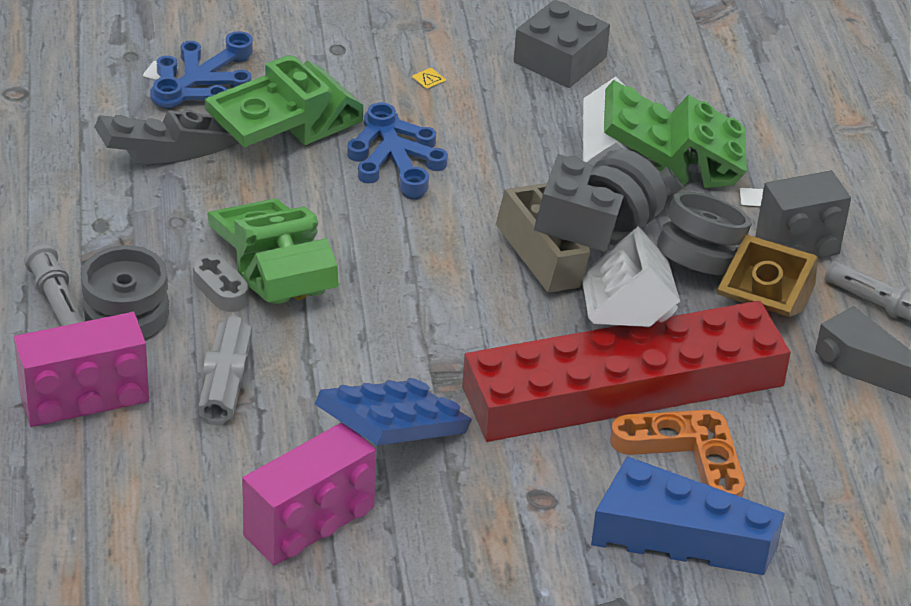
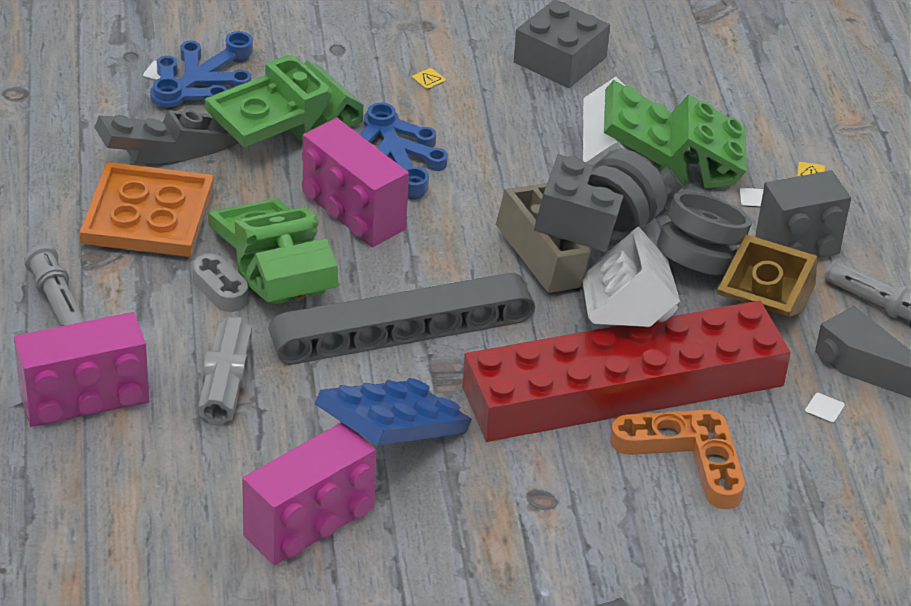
(125, 282): dark grey wheel -> none
(147, 209): none -> orange plate
(355, 182): none -> dark pink brick
(400, 318): none -> dark grey beam
(685, 518): blue wedge -> none
(809, 168): none -> yellow sticker
(824, 407): none -> white sticker

